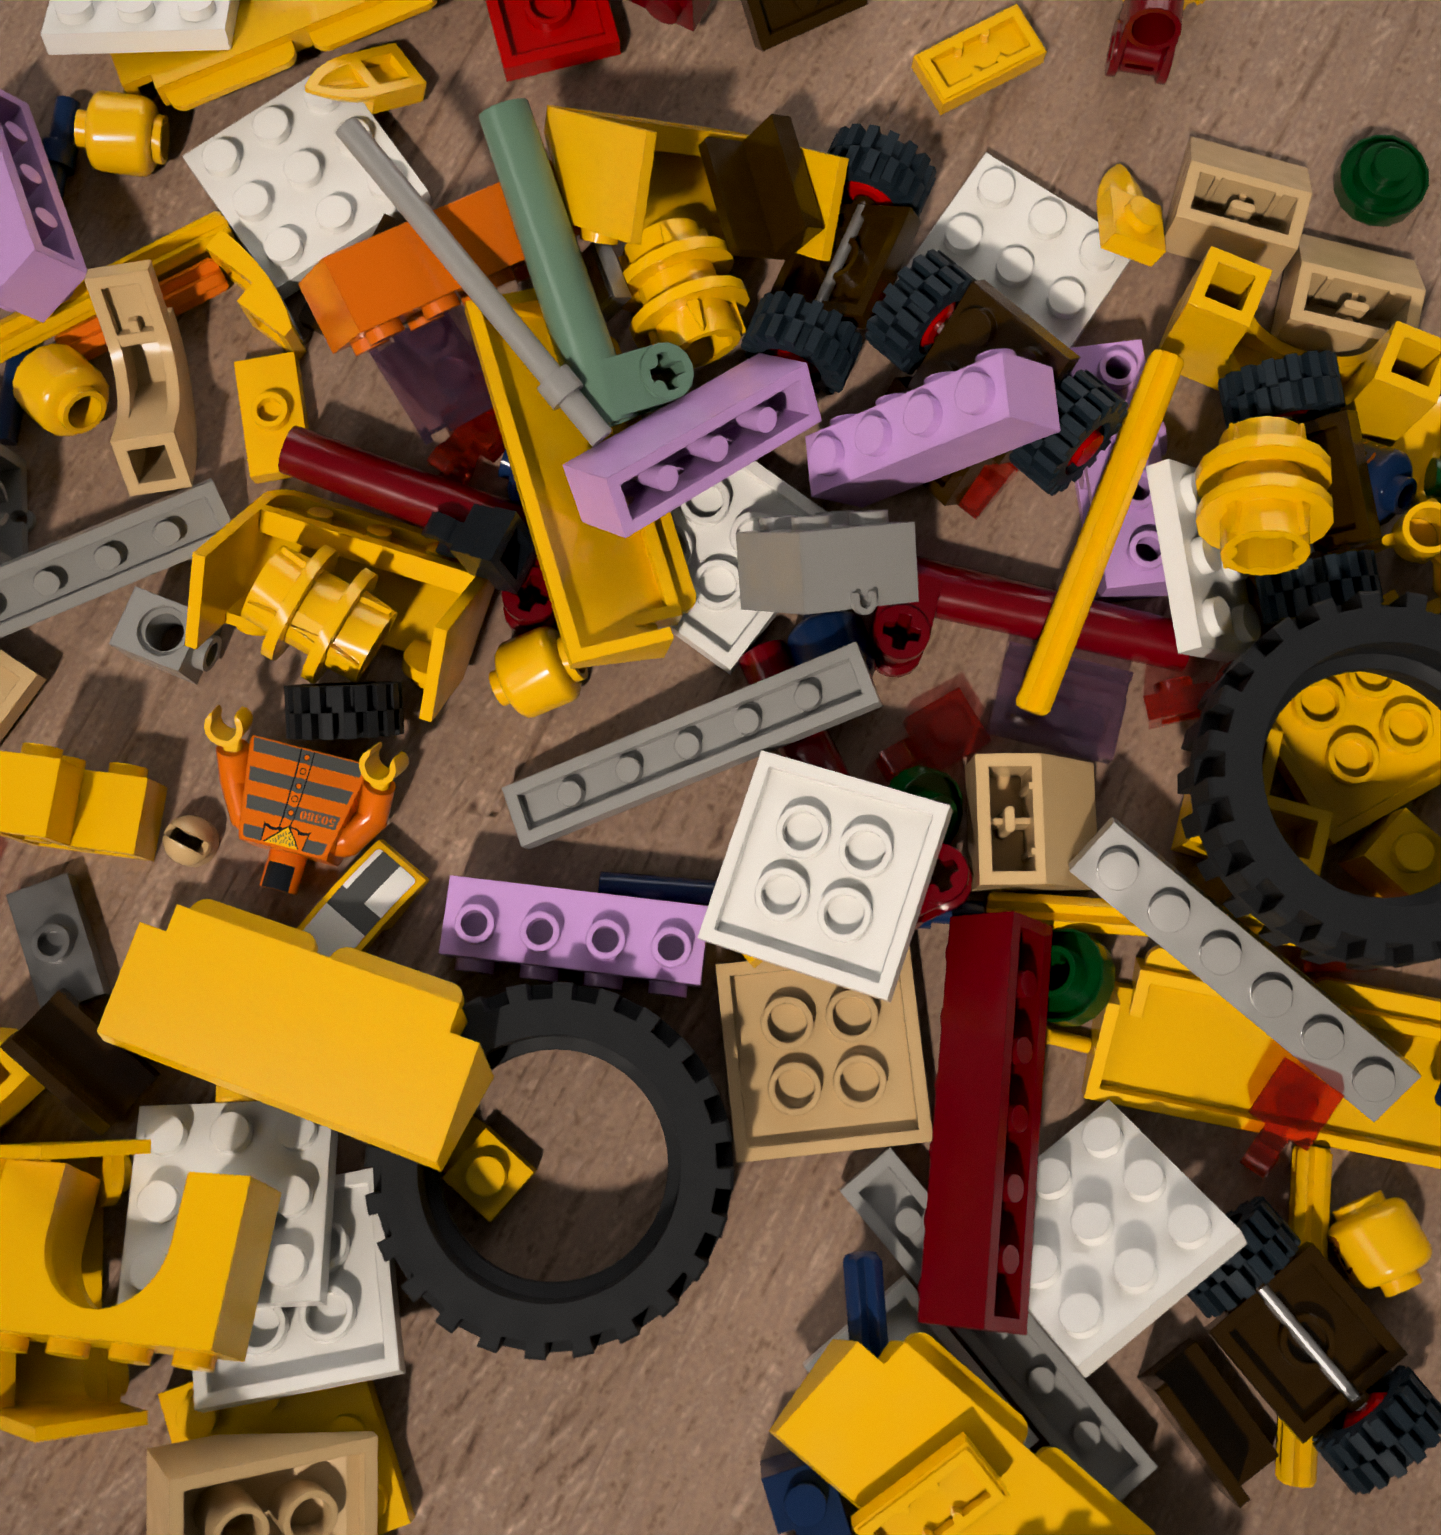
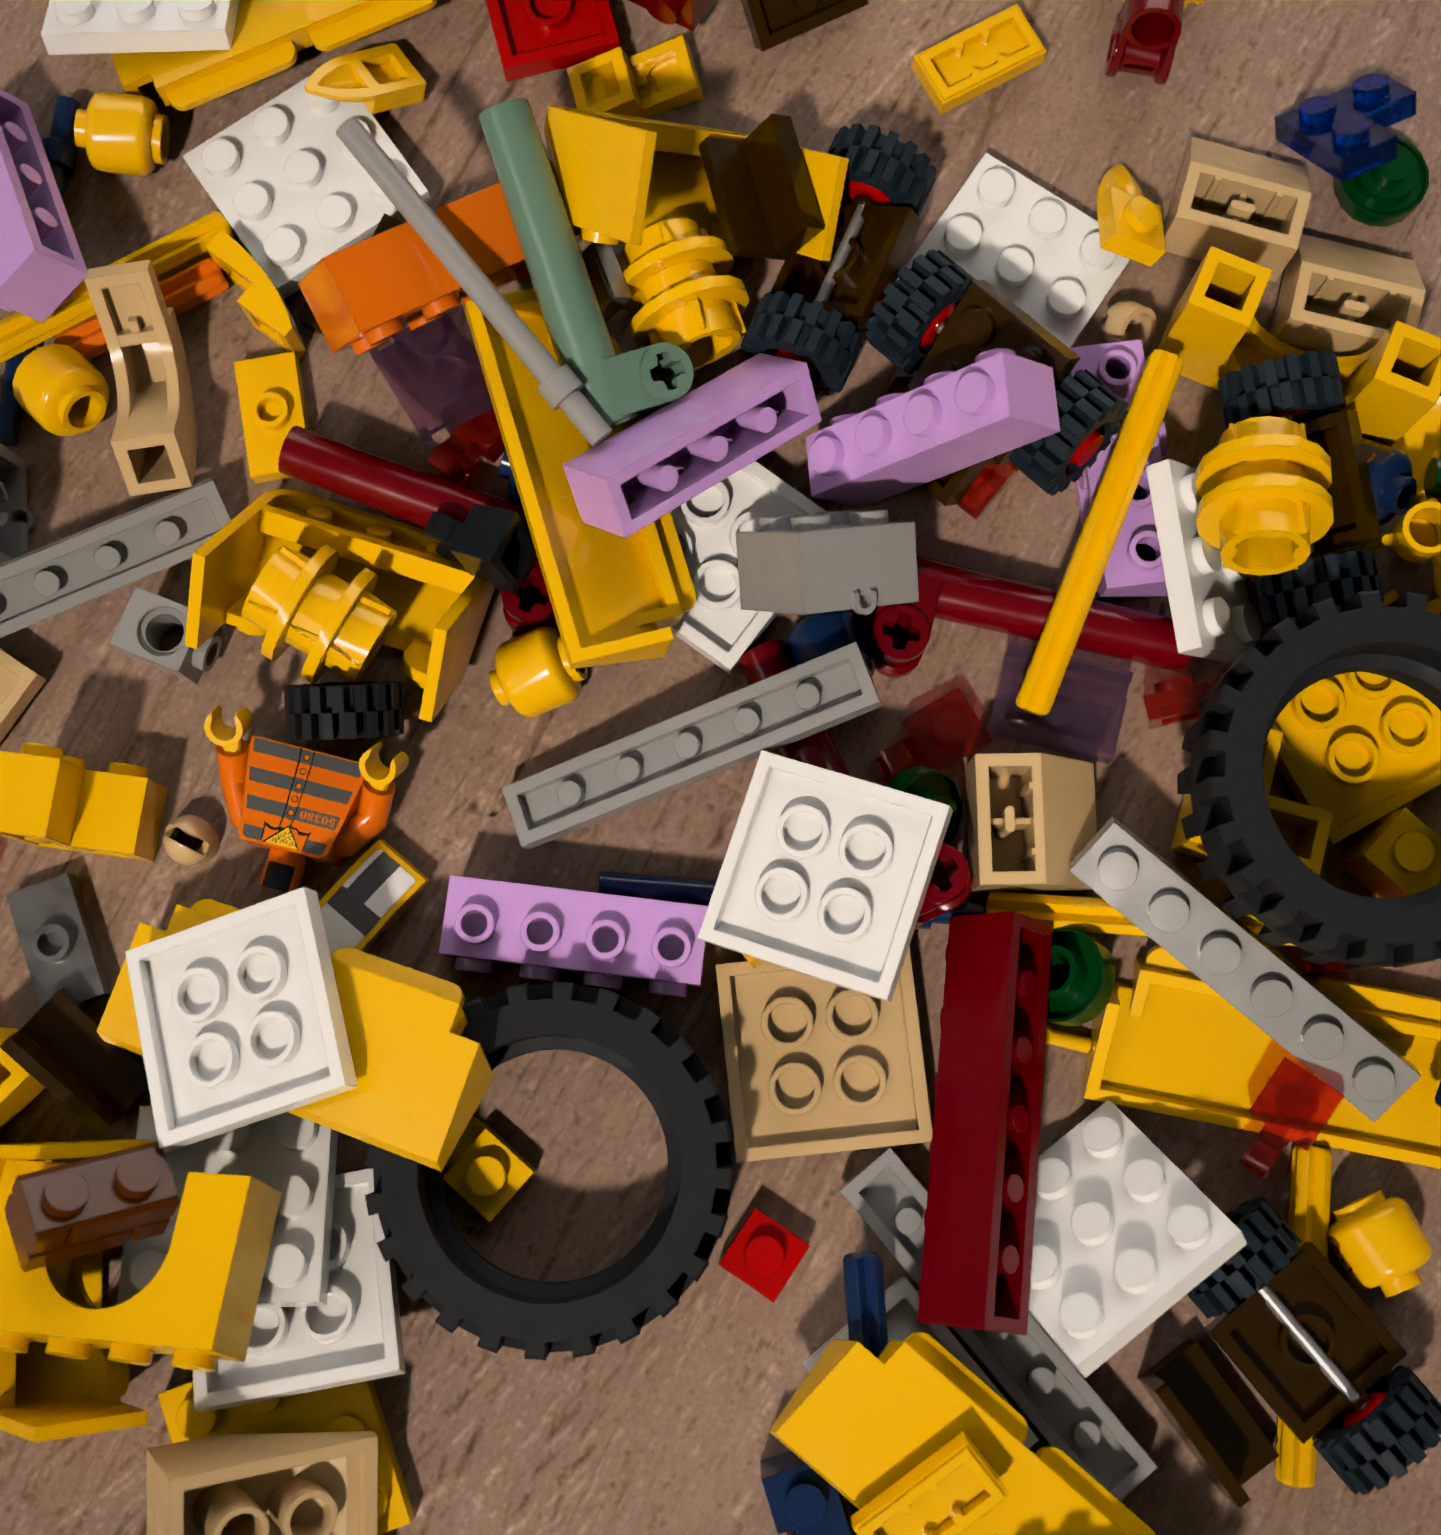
(90, 1205): none -> reddish brown brick
(240, 1019): none -> white plate
(637, 84): none -> yellow slope
(764, 1254): none -> red plate
(1119, 317): none -> tan hinge
(1347, 128): none -> clear blue plate

